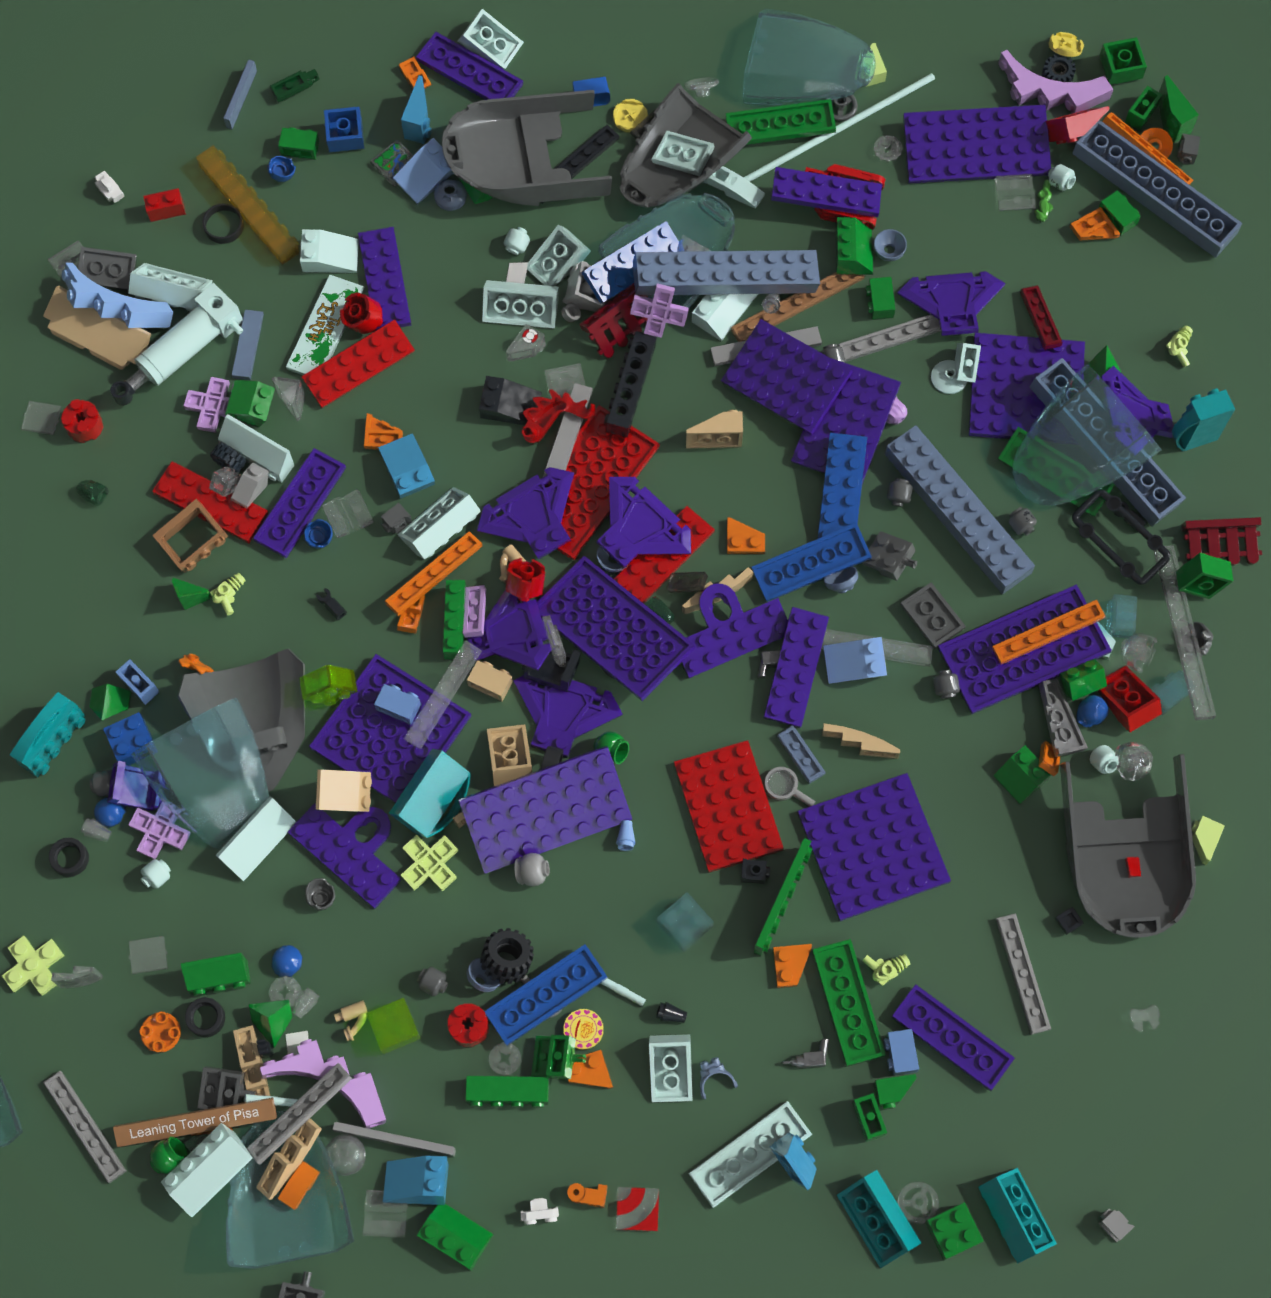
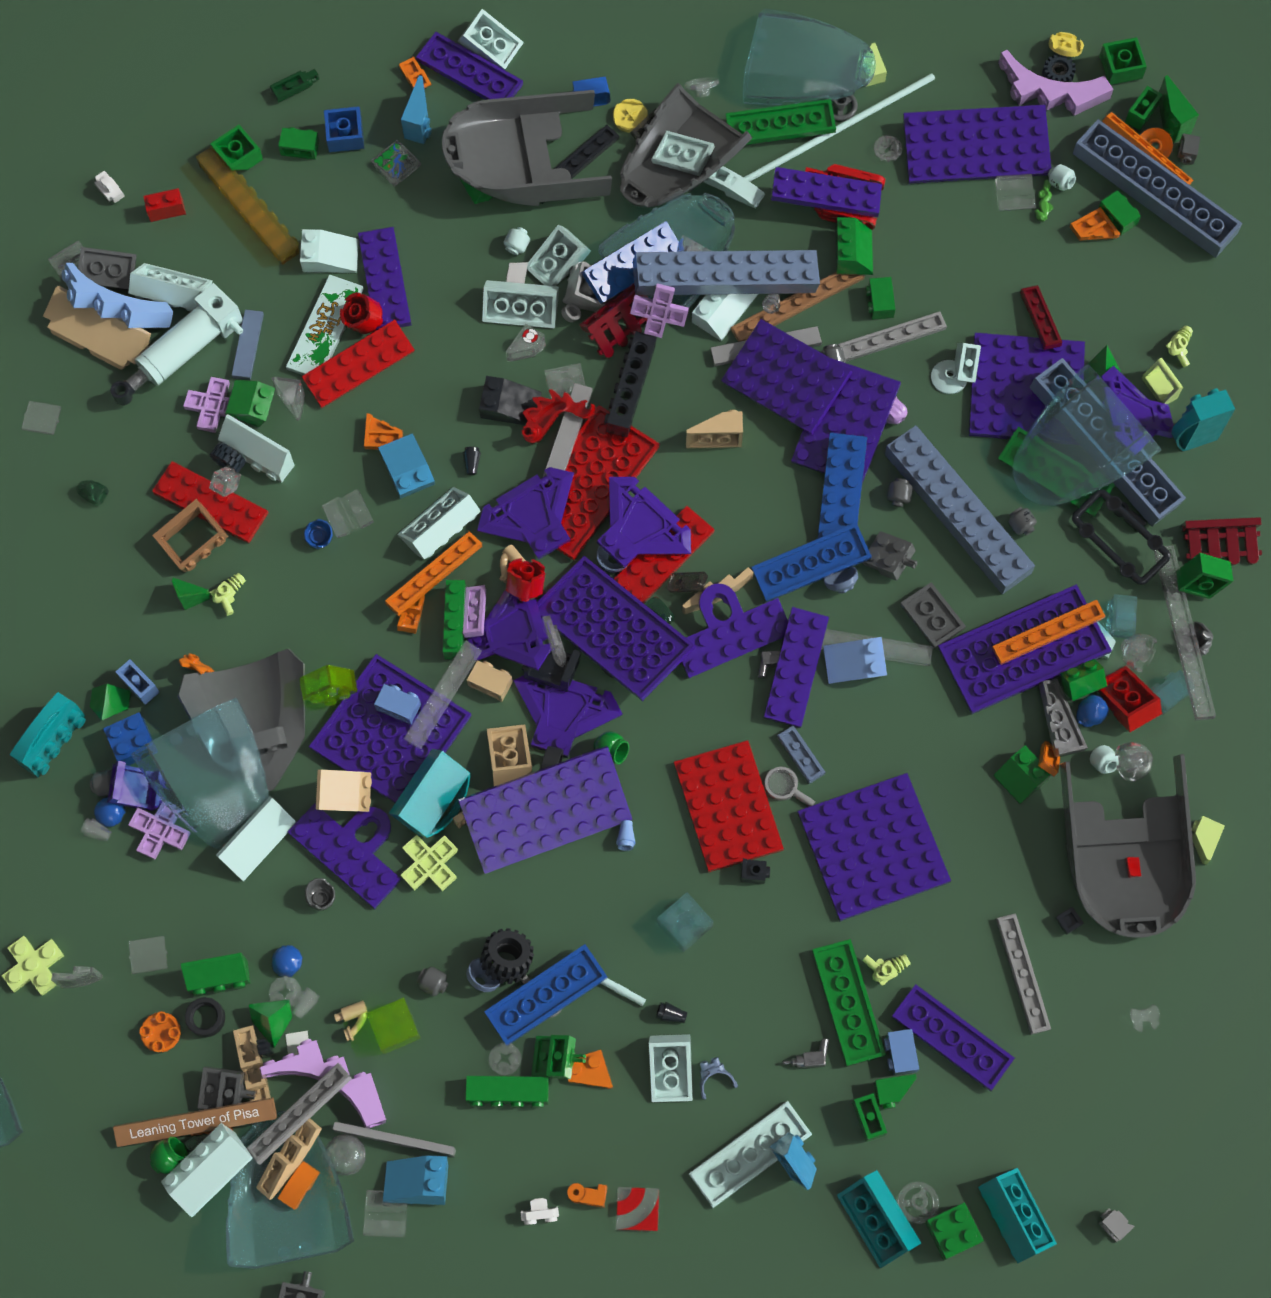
(79, 867): black tyre -> none
(82, 421): red brick -> none
(85, 1127): light grey tile -> none
(155, 873): light aqua head -> none
(223, 207): black tyre -> none
(237, 149): none -> green slope
(240, 94): sand blue tile -> none
(250, 485): light grey slope -> none
(277, 1100): light aqua piece -> none
(281, 168): blue hair -> none
(299, 503): dark purple plate -> none
(332, 605): black bar -> none
(395, 519): dark grey window -> none
(423, 172): light blue slope -> none
(450, 201): sand blue piece -> none
(455, 1235): green slope -> none
(462, 1015): red brick -> none
(471, 459): none -> black cone
(531, 869): light grey piece -> none
(585, 1027): light yellow tile -> none
(744, 539): orange wing -> none
(787, 891): green plate -> none
(790, 963): orange wing -> none
(868, 744): tan slope -> none
(890, 238): sand blue piece -> none
(946, 684): dark grey head -> none
(953, 298): dark purple plate -> none
(1074, 125): slope -> none
(1160, 385): none -> yellowish green tile

